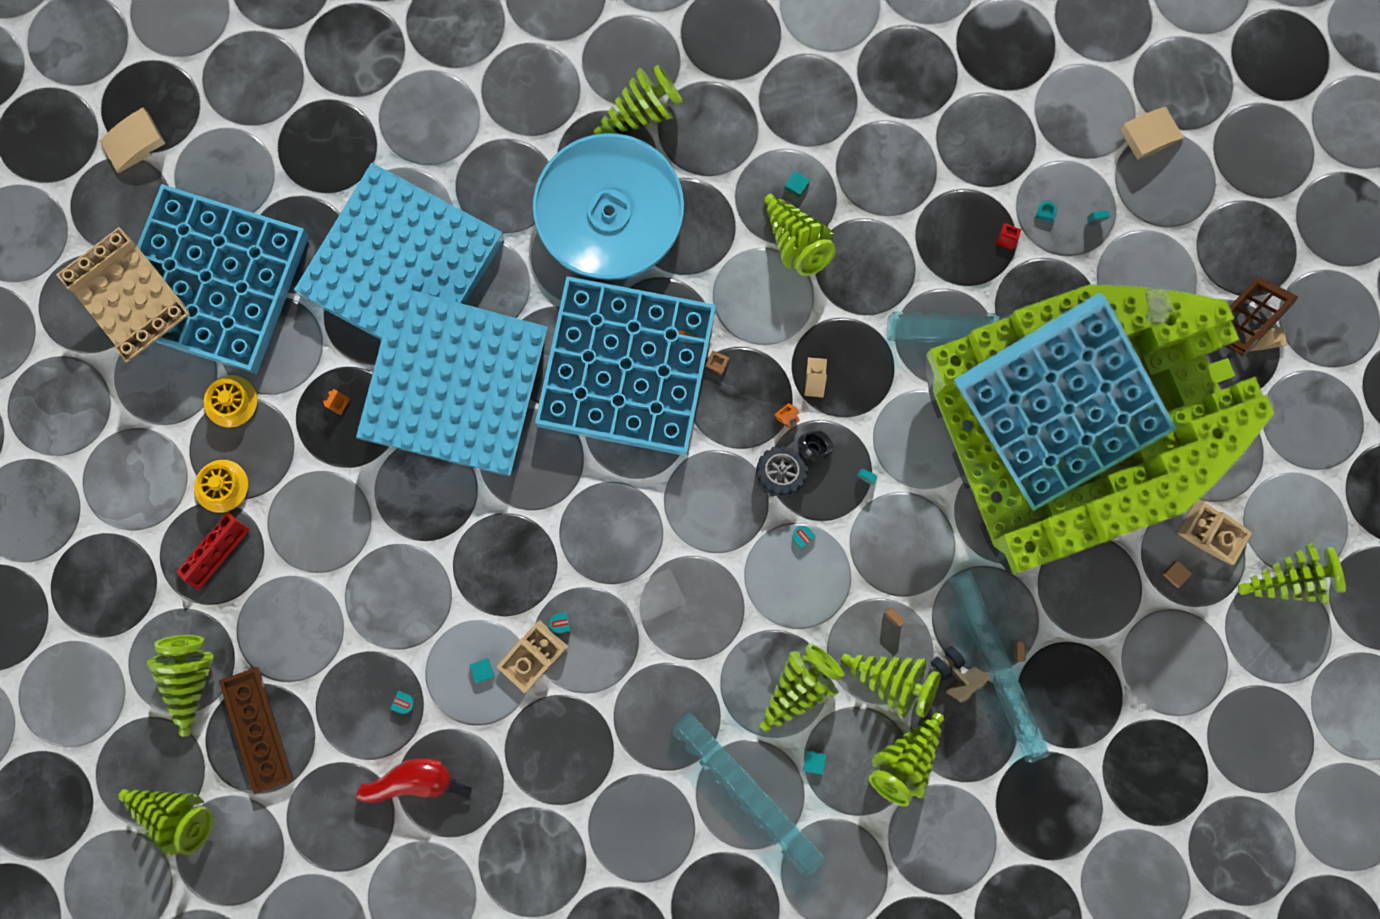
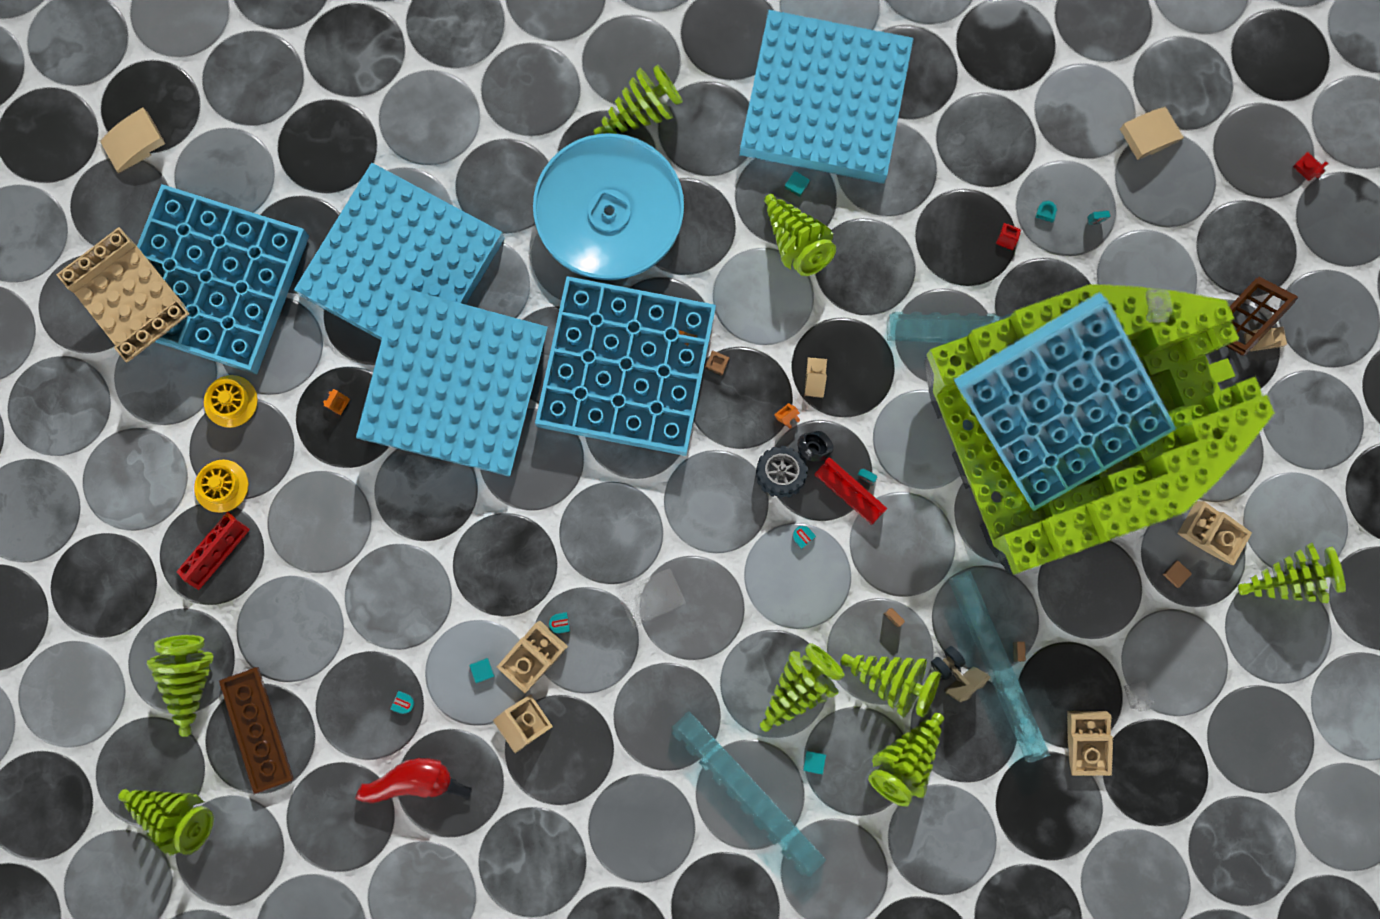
(522, 723): none -> tan slope
(826, 96): none -> medium azure brick
(850, 491): none -> red fence
(1089, 743): none -> tan slope
(1309, 167): none -> red bracket

